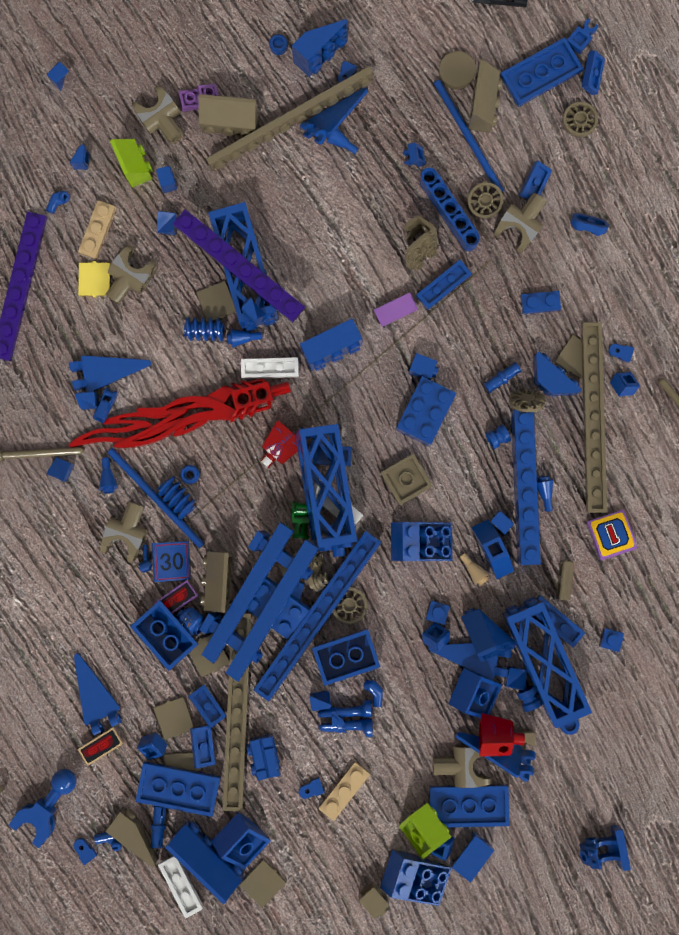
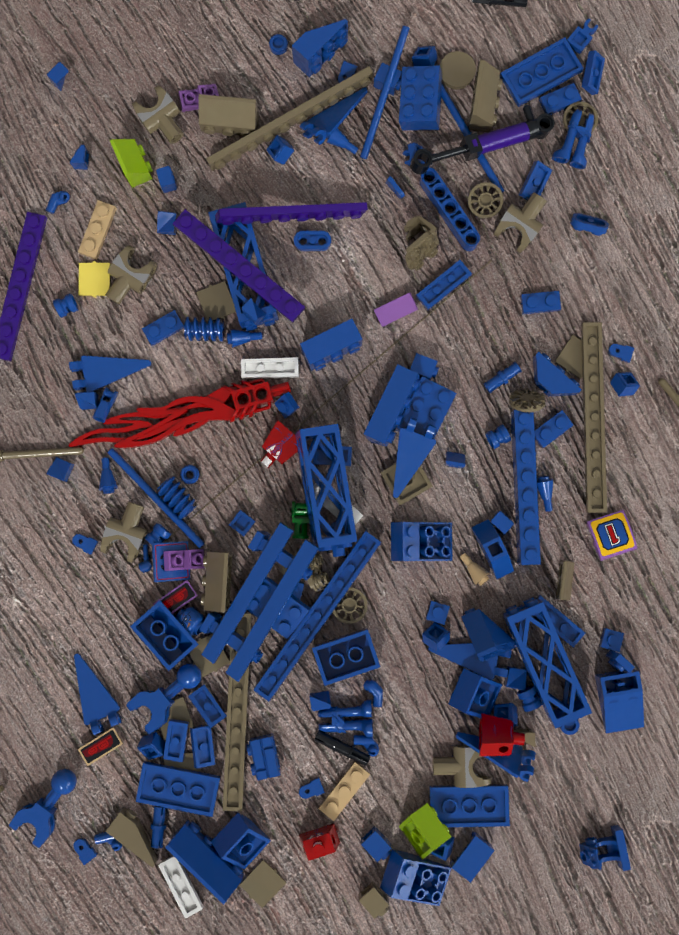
(65, 305): none -> blue wheel
(88, 544): none -> blue piece
(158, 534): none -> blue wheel
(161, 699): none -> blue piece
(163, 328): none -> blue plate
(176, 740): none -> blue plate
(183, 559): none -> medium lavender slope
(242, 523): none -> blue plate
(280, 150): none -> blue slope
(286, 213): none -> dark purple plate
(286, 405): none -> blue plate
(312, 239): none -> blue plate
(319, 841): none -> red torso
(342, 748): none -> black axle
(368, 742): none -> blue arm
(376, 844): none -> blue brick
(380, 78): none -> blue brick
(385, 91): none -> blue piece
(392, 406): none -> blue slope
(395, 188): none -> blue piece
(411, 453): none -> blue flag
(420, 98): none -> blue brick
(425, 56): none -> blue slope
(455, 460): none -> blue slope
(474, 145): none -> black piece
(507, 711): none -> blue slope
(552, 429): none -> blue plate
(560, 99): none -> blue plate
(582, 134): none -> blue piece
(619, 662): none -> blue plate
(620, 700): none -> blue slope

